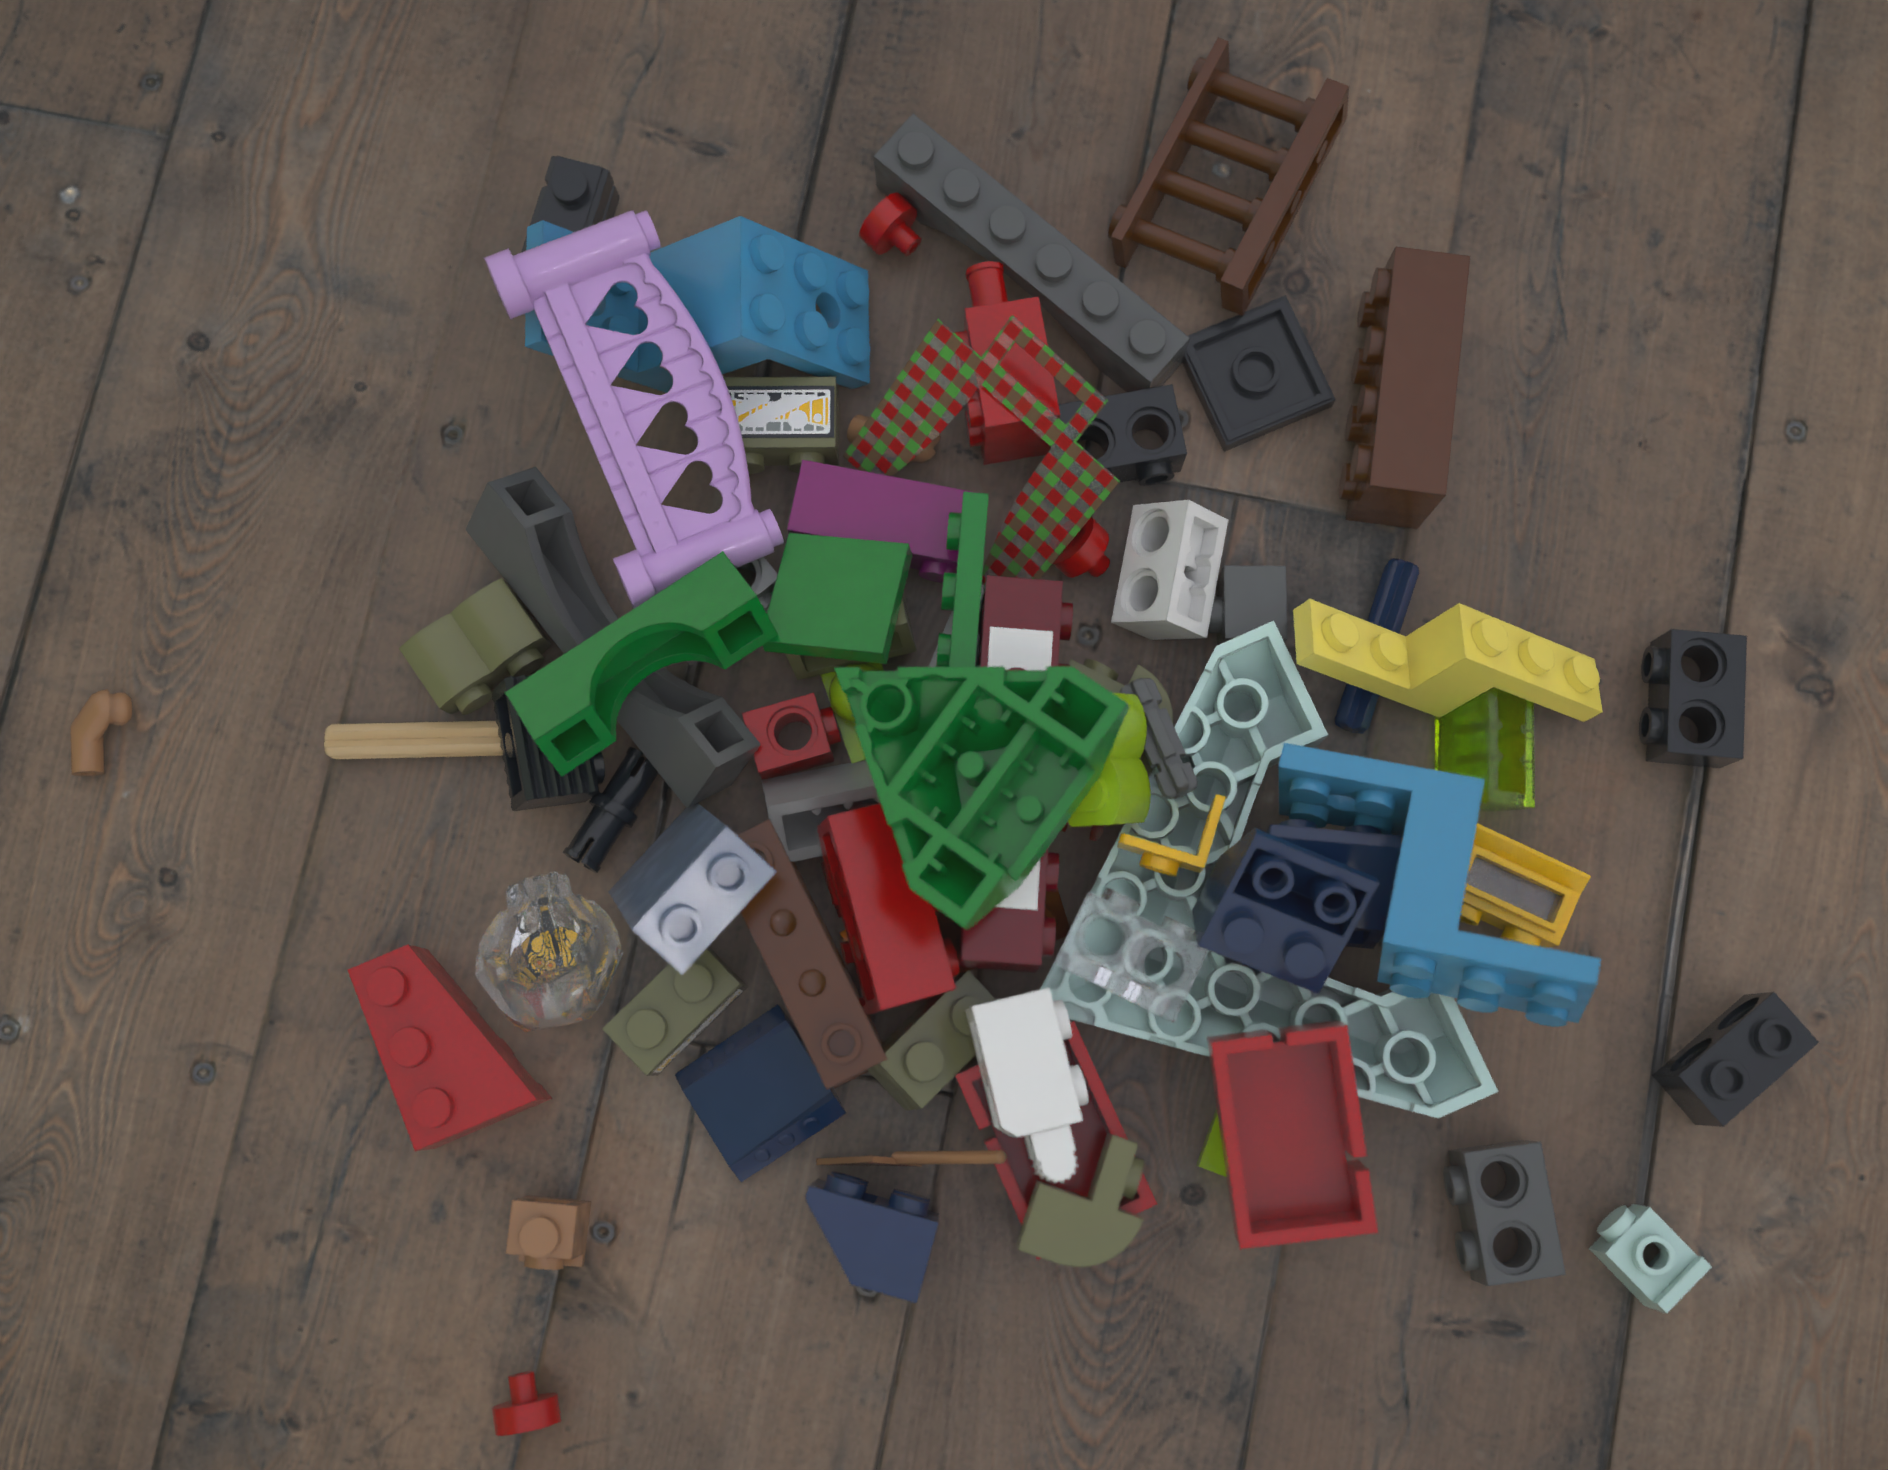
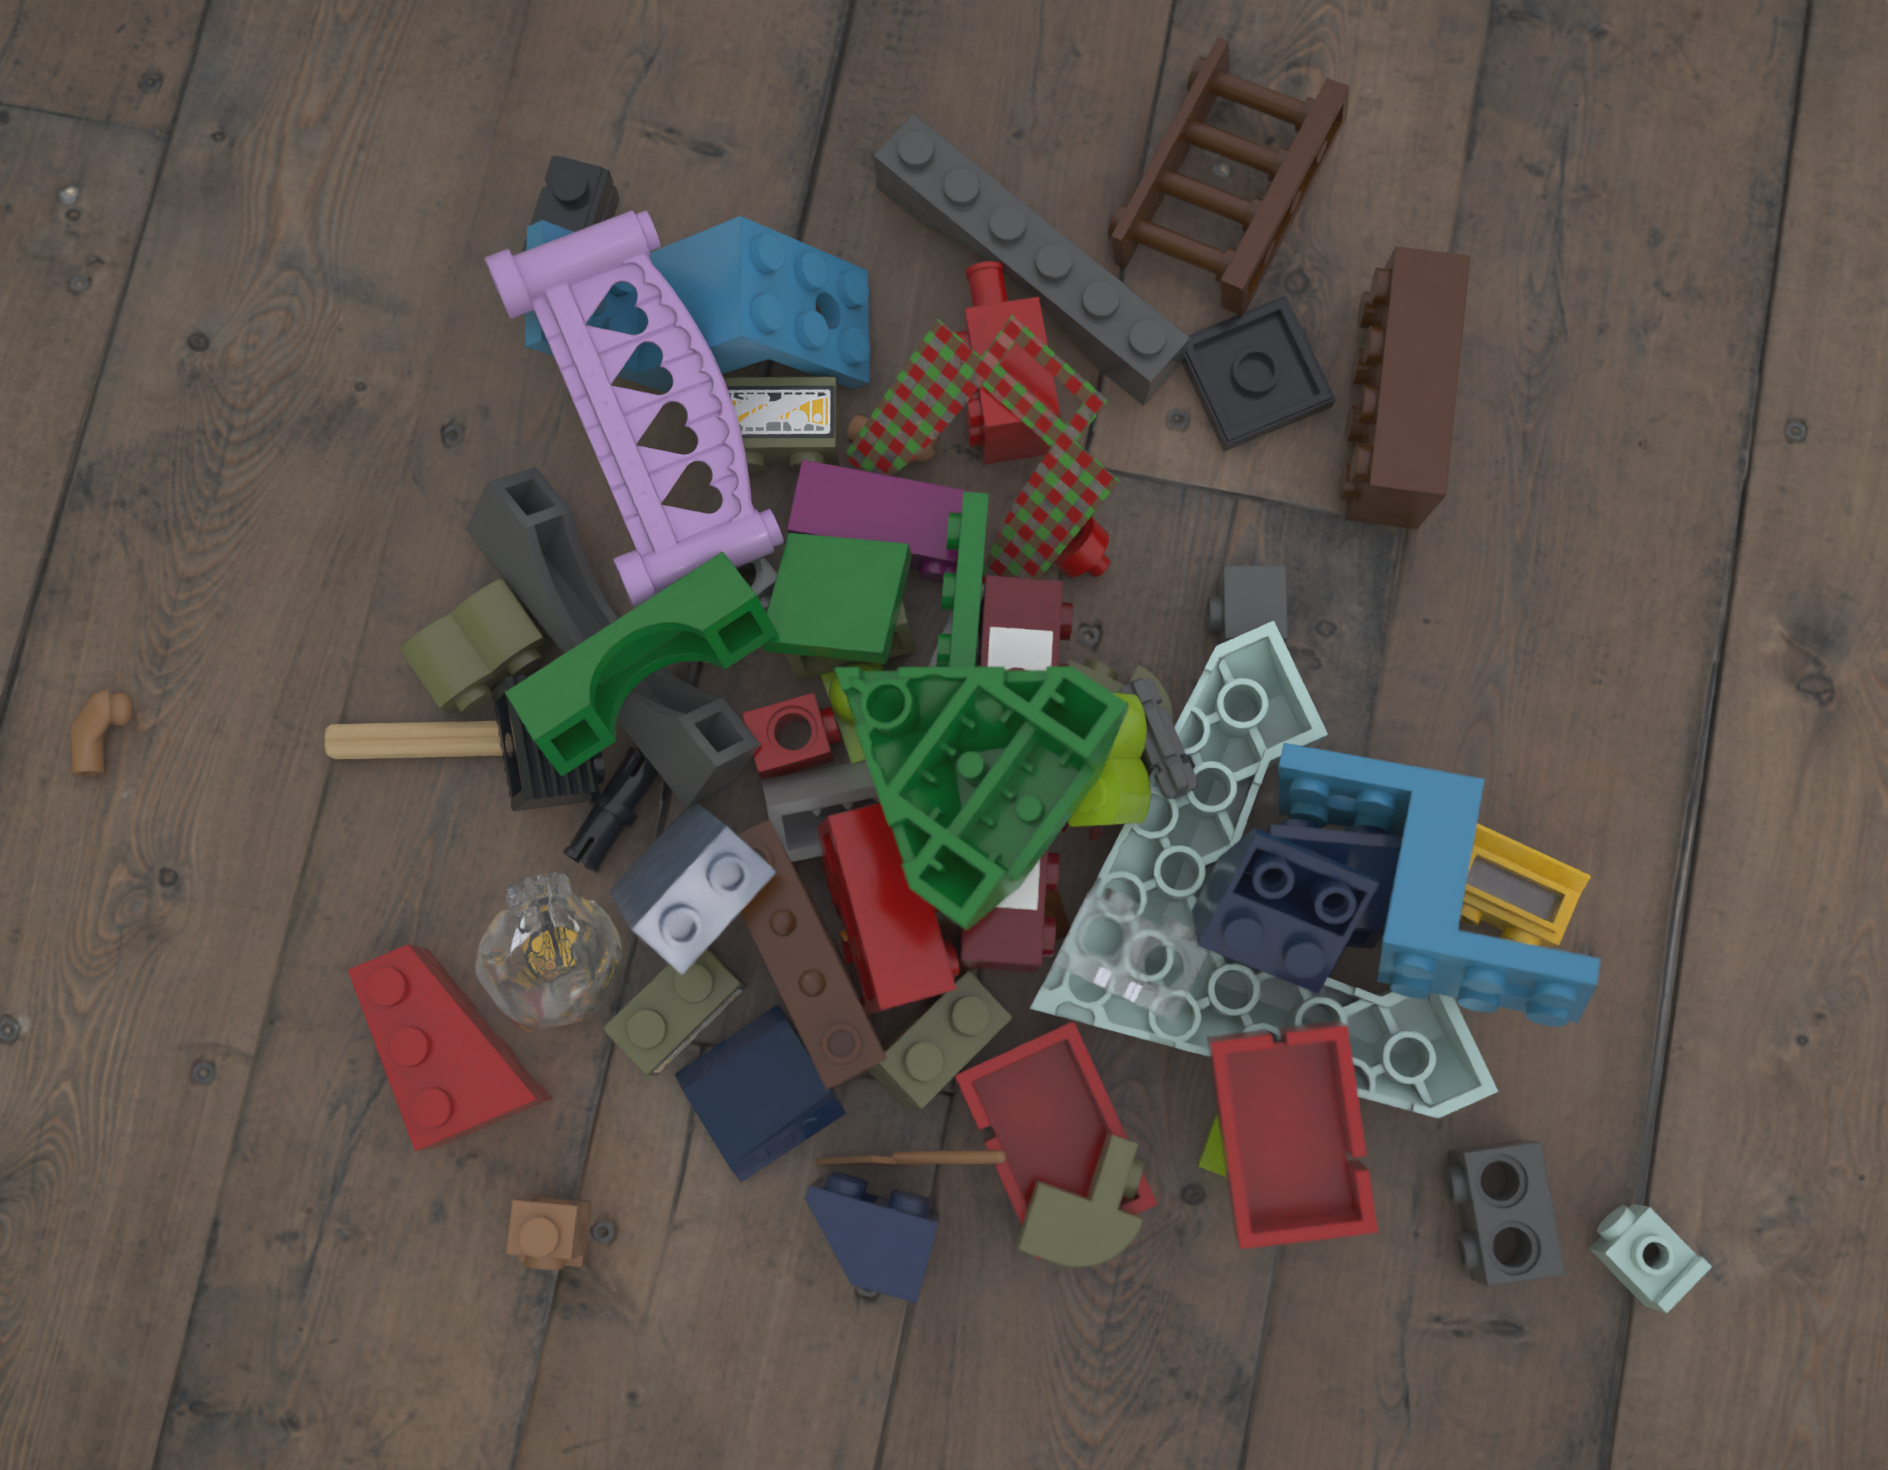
(526, 1409): red tile -> none
(890, 226): red tile -> none
(1029, 1076): white hinge -> none
(1121, 418): black brick -> none
(1168, 860): yellow bracket -> none
(1170, 570): white brick -> none
(1388, 612): dark blue axle -> none
(1446, 660): light yellow bracket -> none
(1492, 742): clear neon green brick -> none
(1713, 703): black brick -> none
(1735, 1059): black brick -> none

